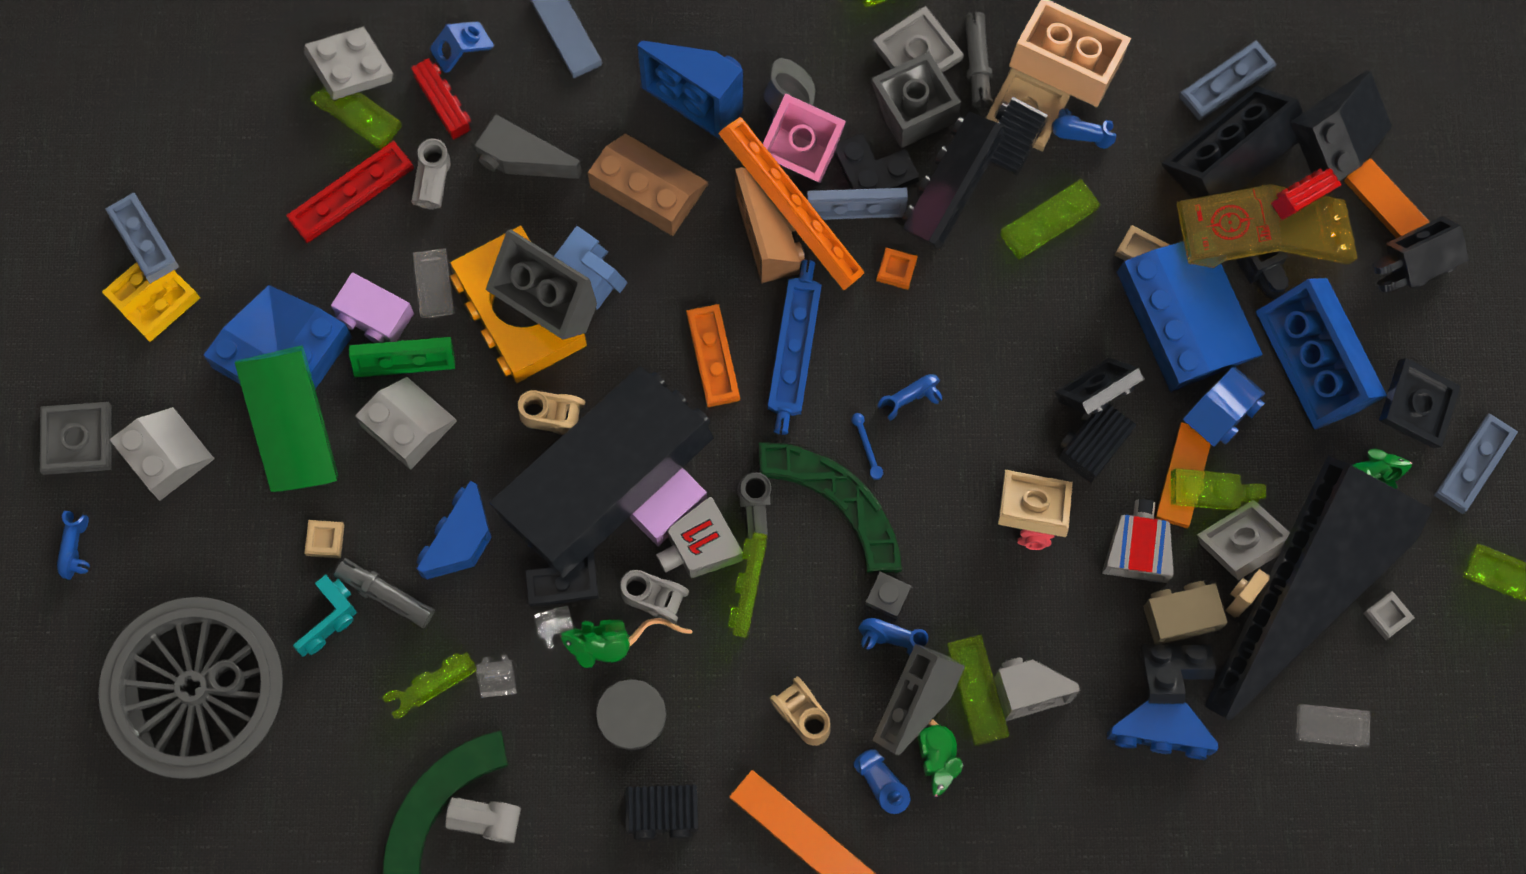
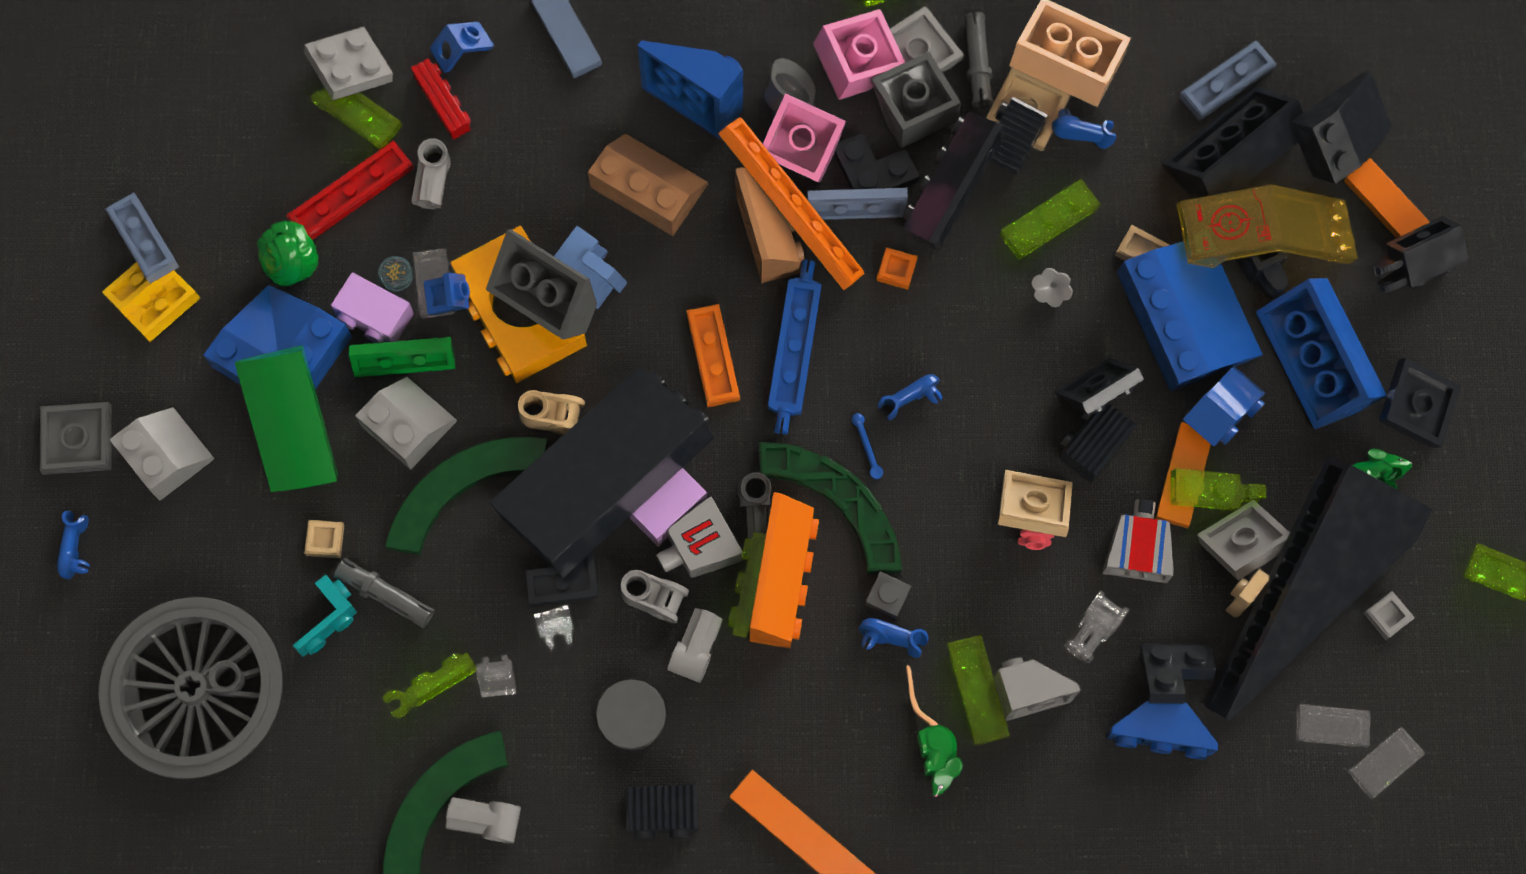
(287, 253): none -> green hair
(395, 273): none -> clear light blue tile
(446, 293): none -> blue bracket
(452, 479): none -> dark green tile
(459, 537): blue slope -> none
(521, 153): dark grey slope -> none
(607, 641): green animal -> none
(693, 652): none -> light grey piece
(782, 572): none -> orange slope
(798, 707): tan piece -> none
(856, 52): none -> bright pink slope
(886, 787): blue piece -> none
(919, 695): dark grey slope -> none
(1052, 287): none -> light grey plant
(1099, 622): none -> clear connector
(1184, 613): dark tan brick -> none
(1311, 189): red piece -> none
(1386, 762): none -> clear tile
(1475, 463): sand blue tile -> none

